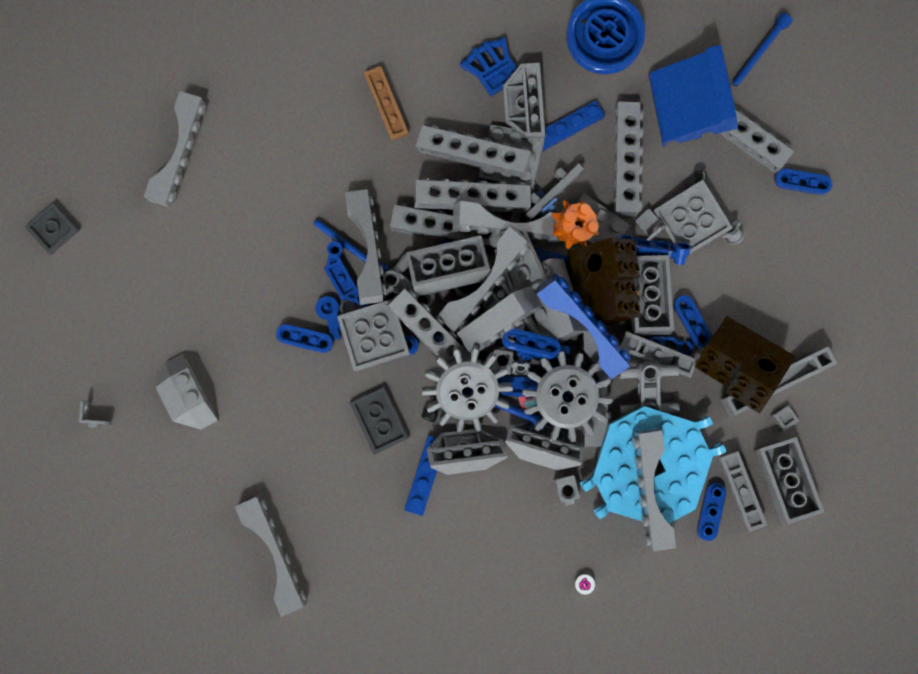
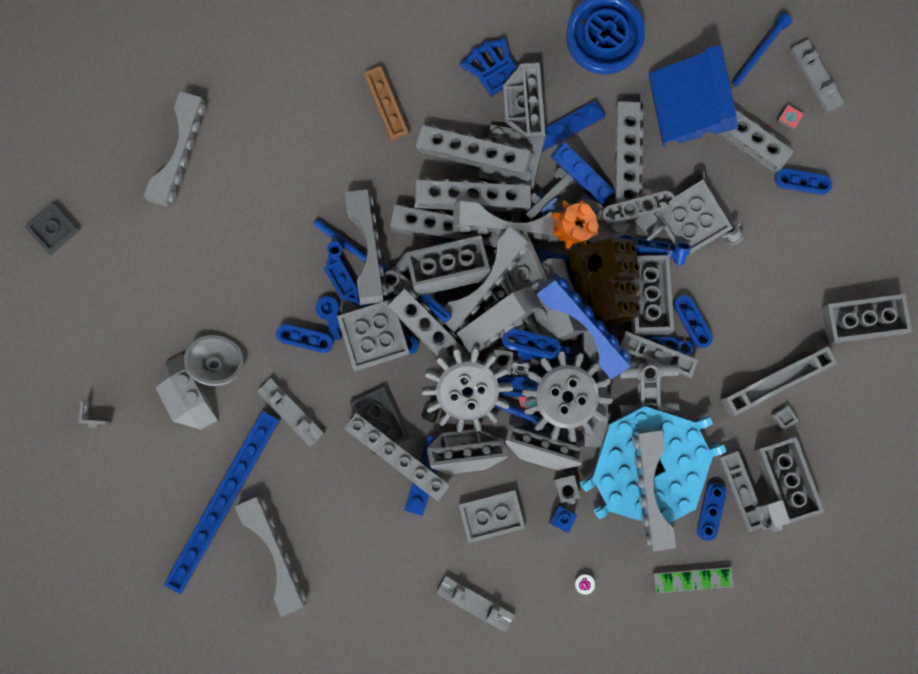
(216, 352): none -> light grey dish
(221, 503): none -> blue plate
(290, 412): none -> light grey hinge
(397, 457): none -> light grey brick
(436, 308): none -> blue axle
(475, 604): none -> light grey hinge
(491, 516): none -> light grey plate
(563, 519): none -> blue brick
(582, 173): none -> blue plate
(638, 208): none -> light grey beam
(693, 580): none -> tile
(744, 363): dark brown piece -> none
(772, 516): none -> light grey brick
(790, 117): none -> tile
(817, 76): none -> light grey hinge
(866, 319): none -> light grey brick

